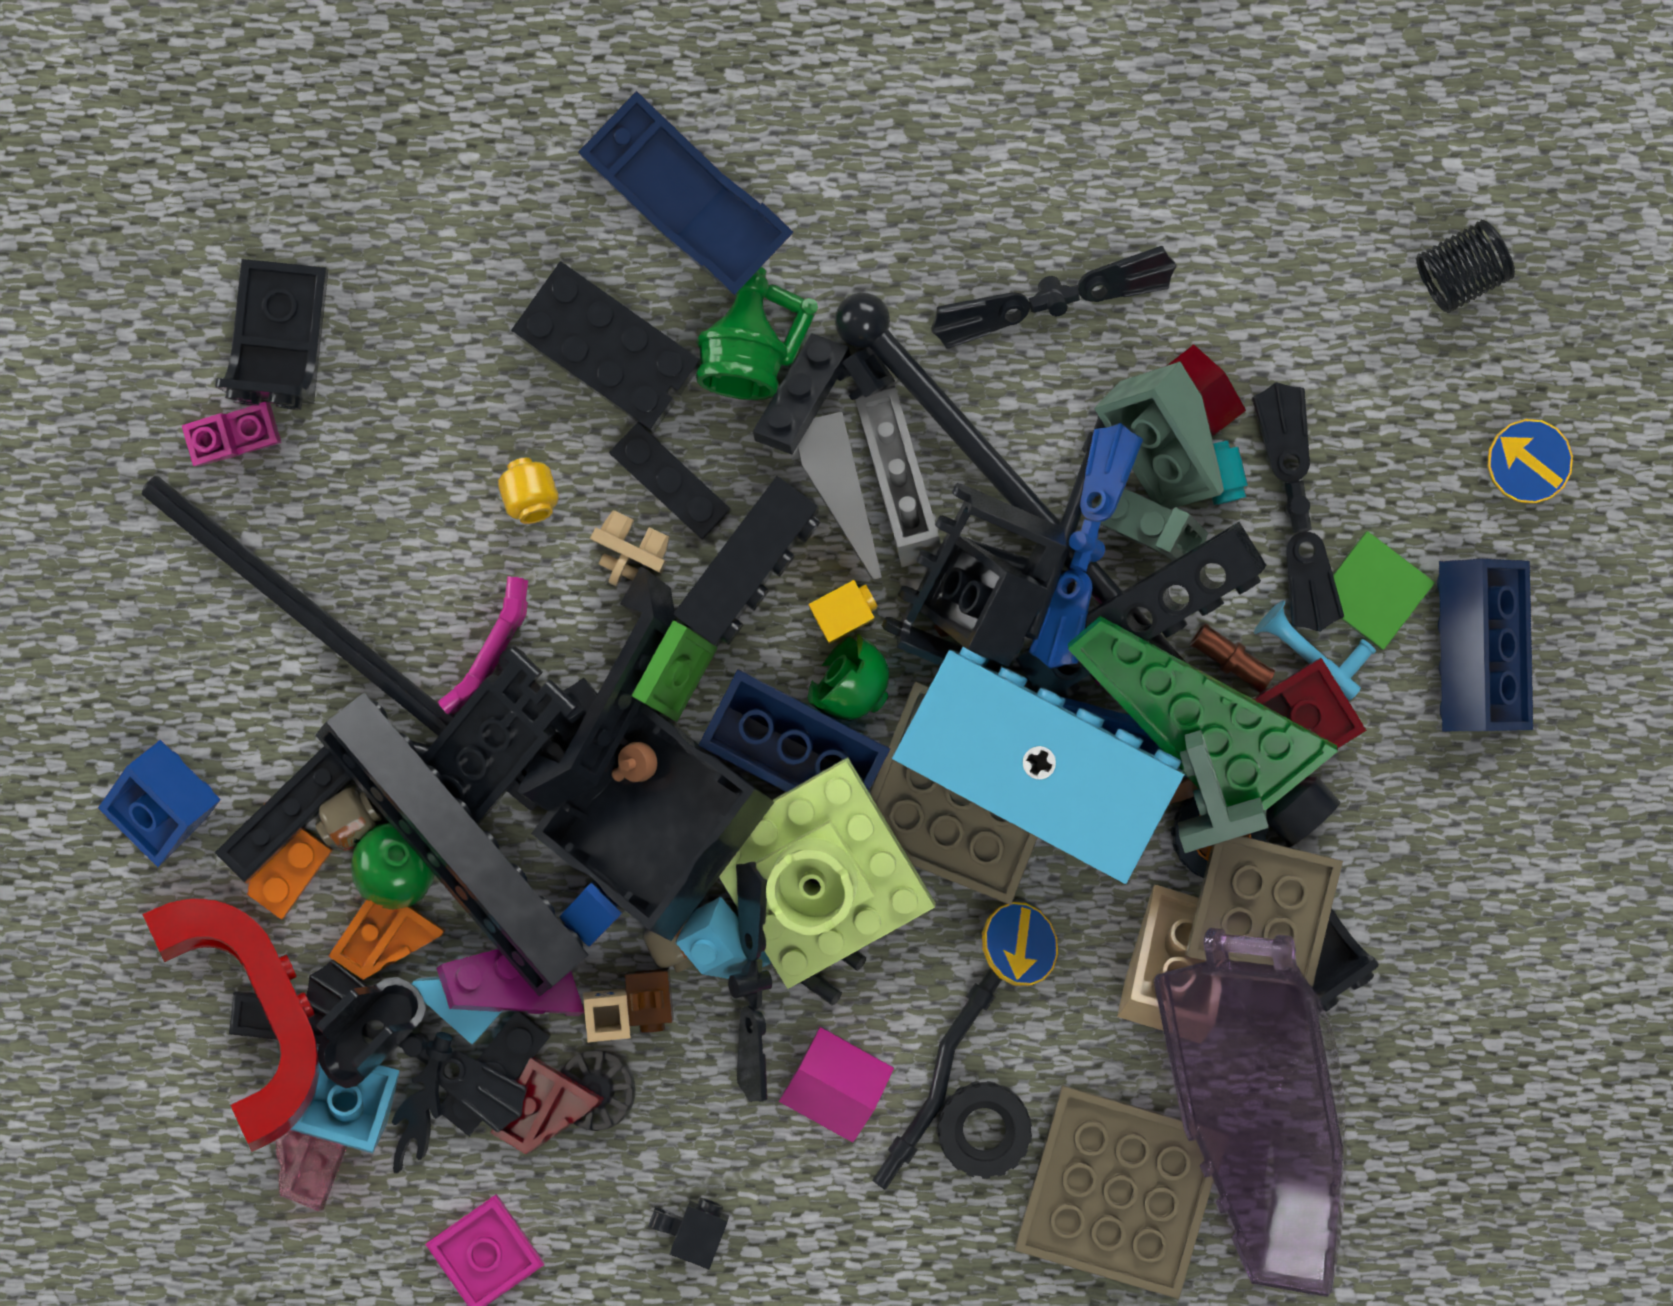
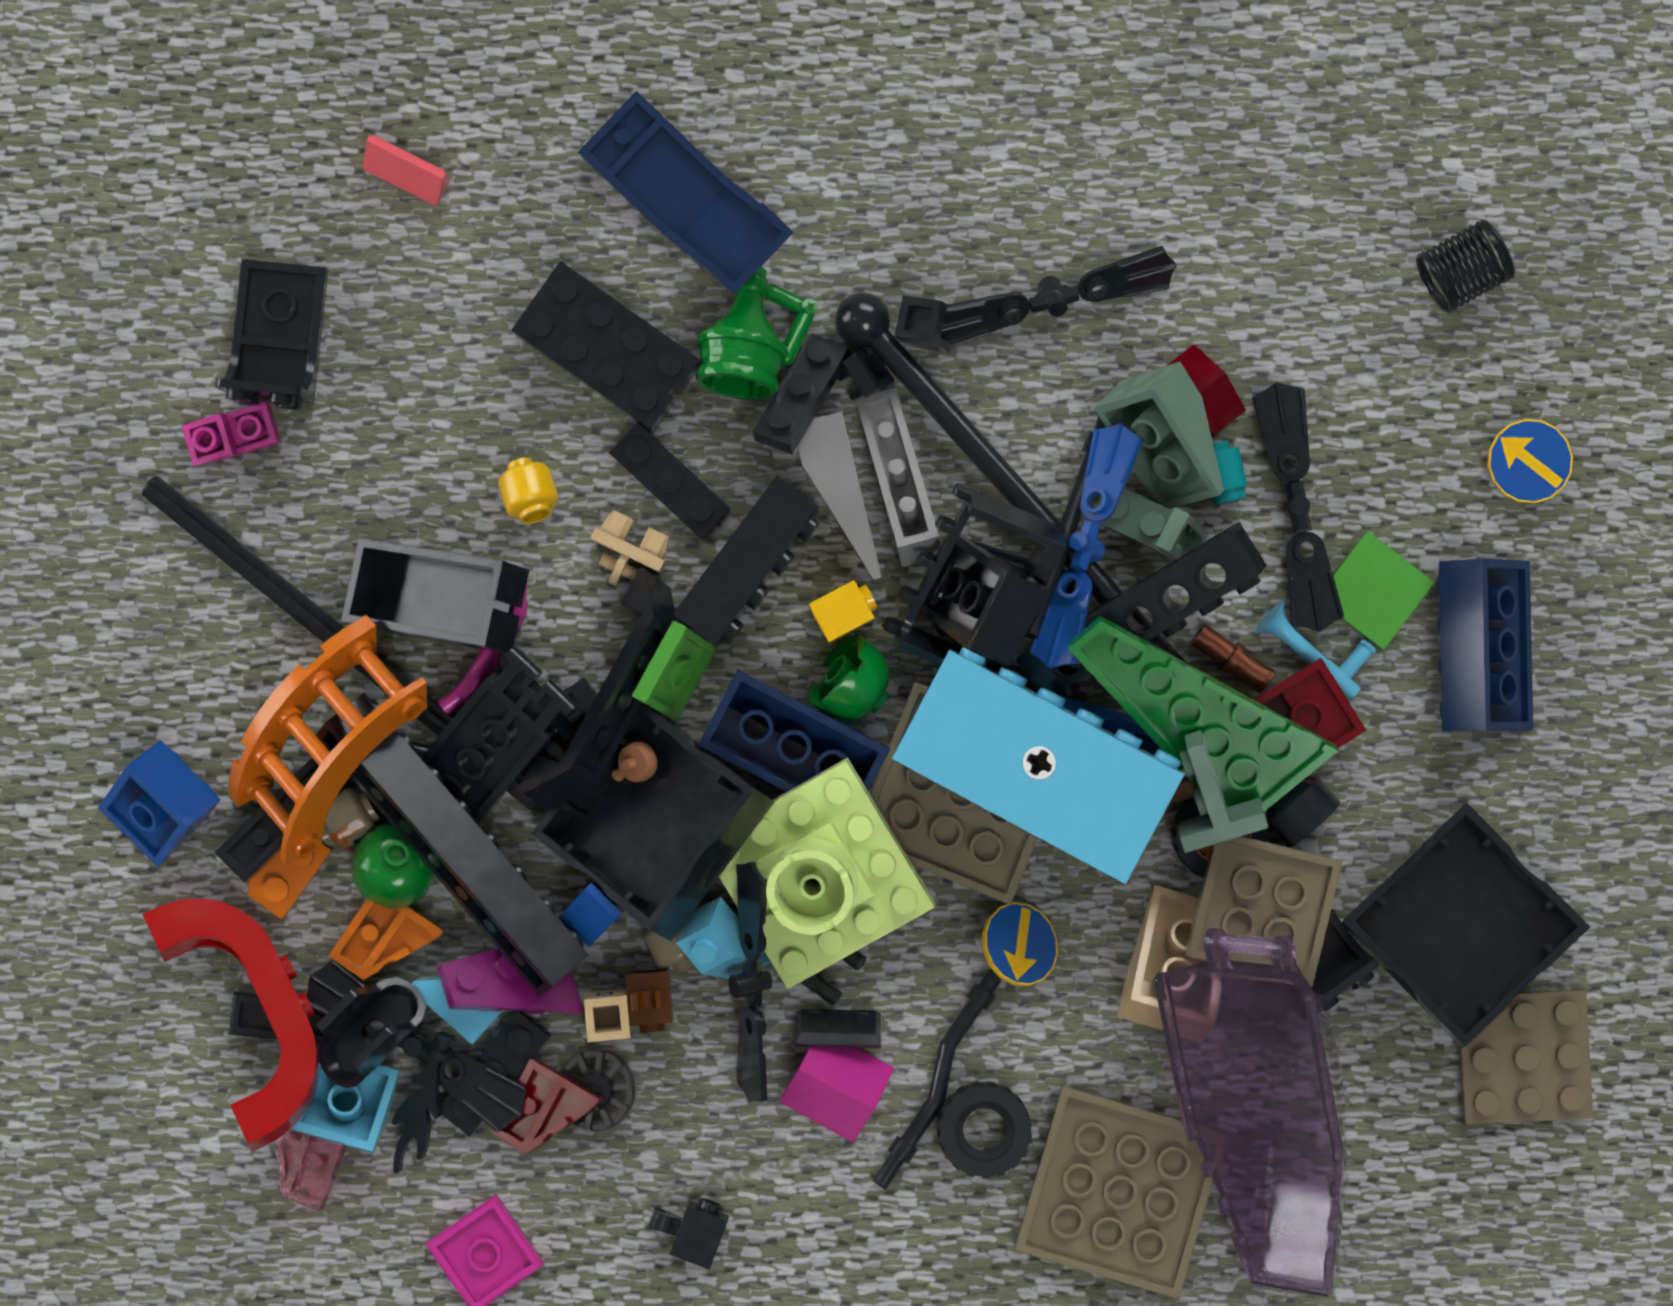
(283, 714): none -> orange fence
(404, 170): none -> coral slope
(436, 595): none -> piece
(838, 1028): none -> black tile
(922, 323): none -> black panel
(1464, 925): none -> black tile
(1530, 1062): none -> dark tan plate

